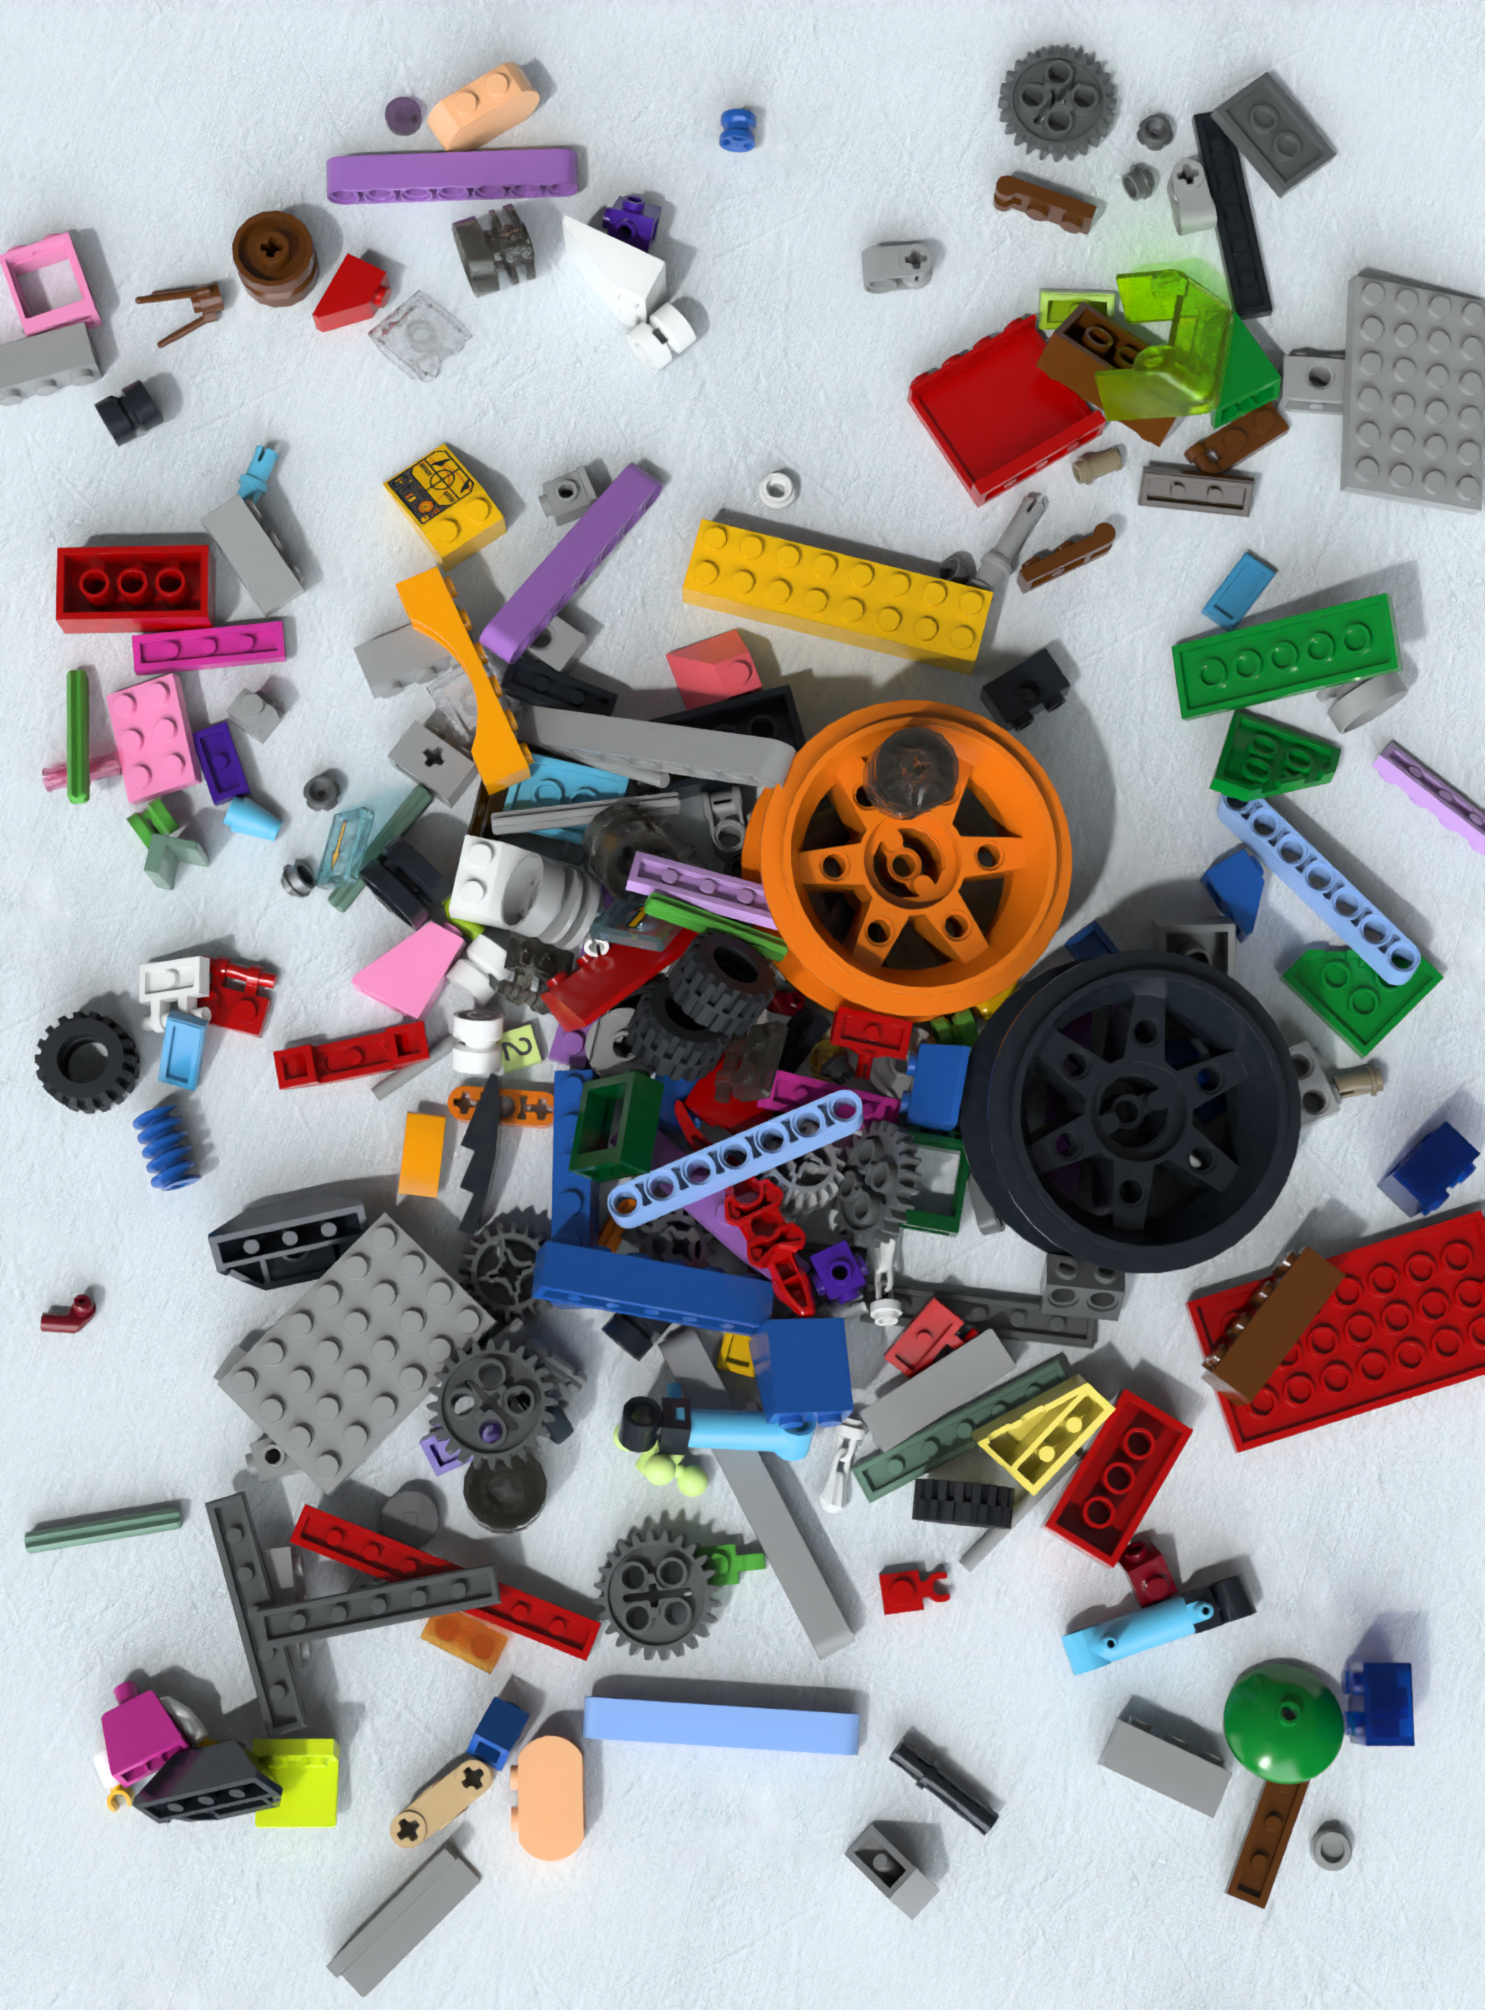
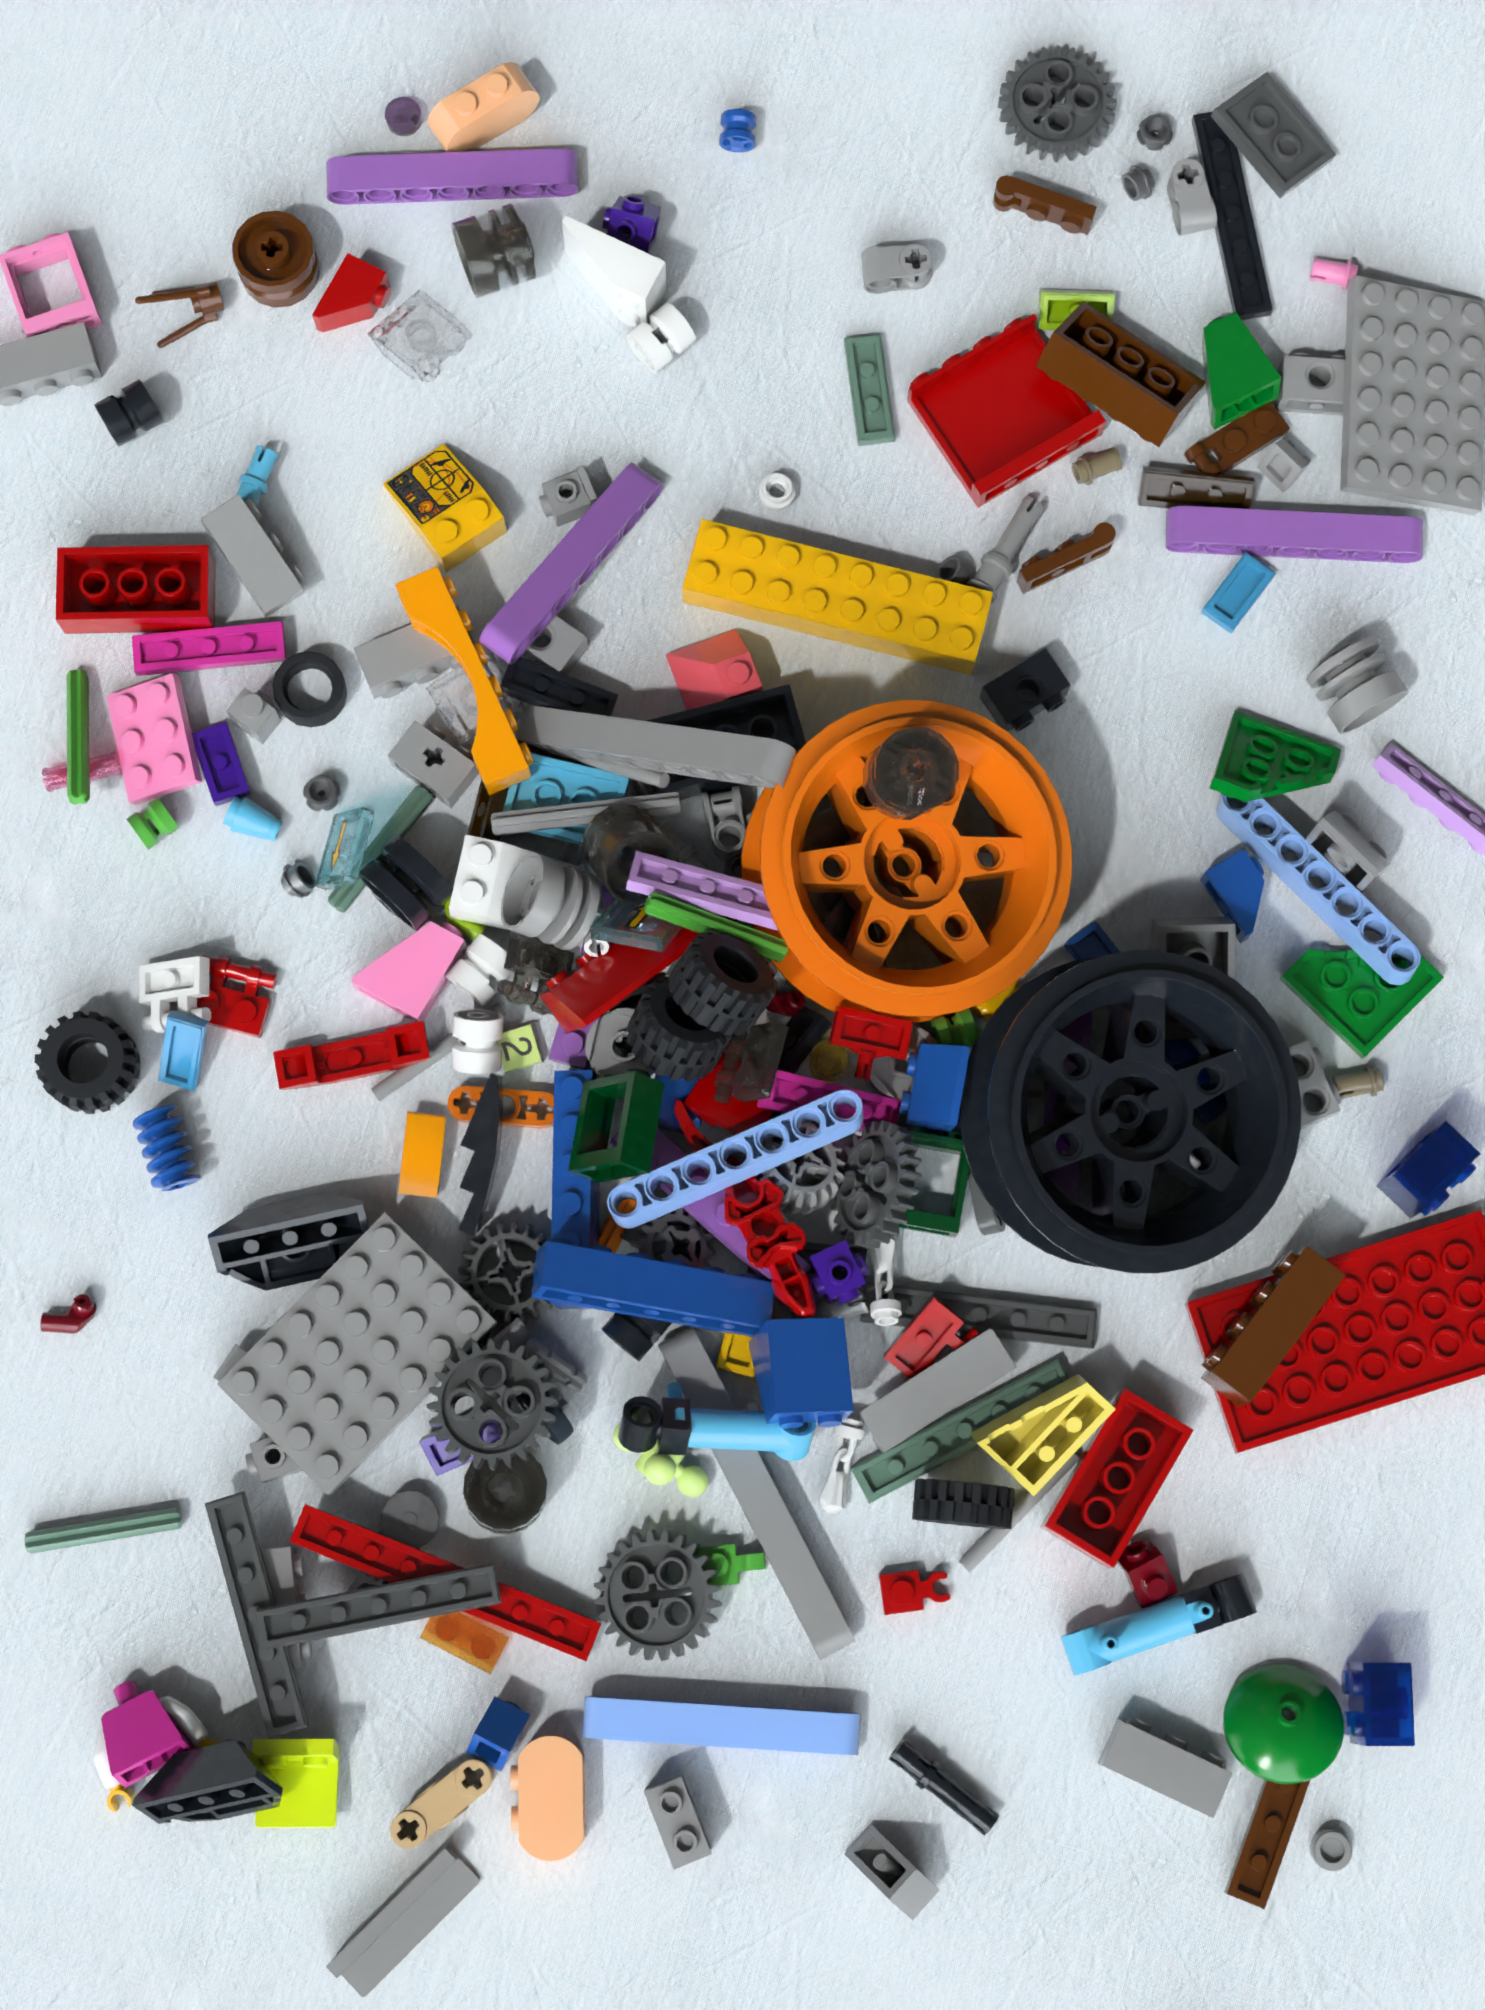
(165, 856): sand green panel -> none
(293, 666): none -> black tyre
(678, 1821): none -> light grey brick
(837, 1068): black piece -> none
(869, 389): none -> sand green tile
(1080, 1289): dark grey brick -> none
(1186, 372): clear neon green windscreen -> none
(1283, 464): none -> light grey tile
(1287, 657): green plate -> none
(1294, 534): none -> medium lavender beam
(1333, 271): none -> bright pink pin
(1348, 851): none -> light grey slope

